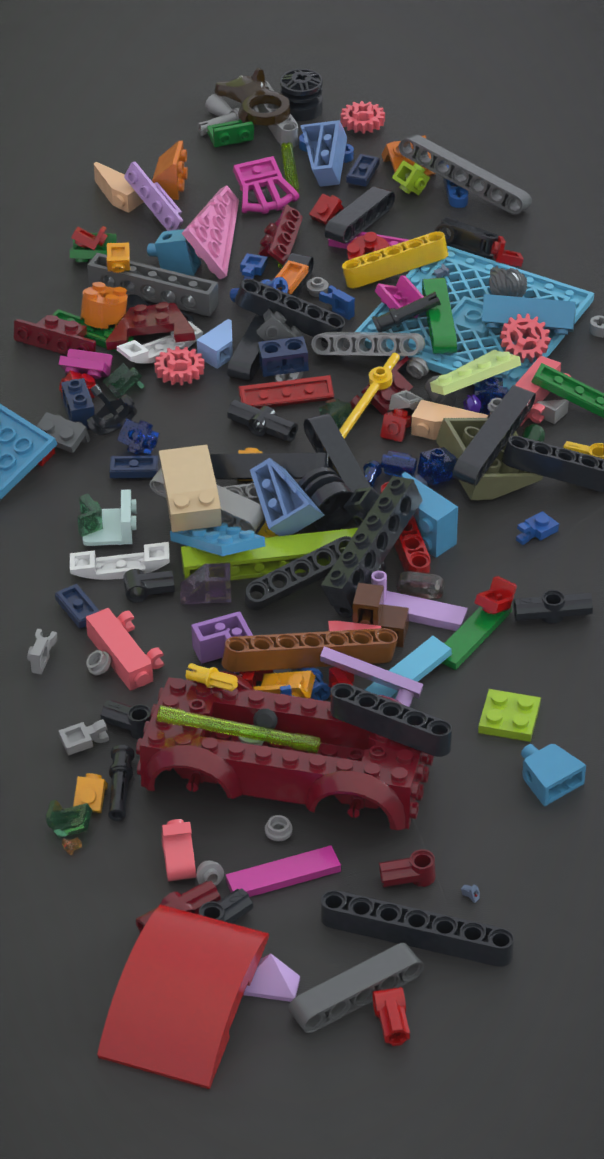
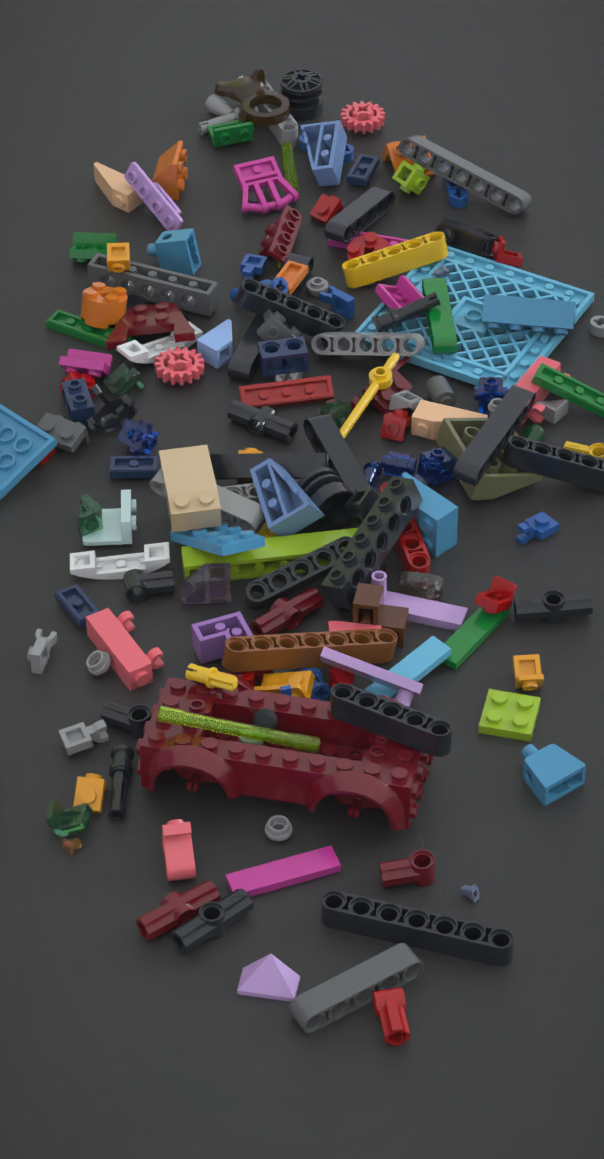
(54, 334): dark red bracket -> none
(85, 239): red bracket -> none
(180, 995): red slope -> none
(207, 868): light grey plate -> none
(213, 231): bright pink wing -> none
(287, 613): none -> dark red piece
(417, 367): light grey plate -> none
(472, 403): dark purple plate -> none
(475, 371): yellowish green wing -> none
(507, 282): dark grey hair -> none
(525, 327): coral gear -> none
(527, 672): none -> light orange bracket

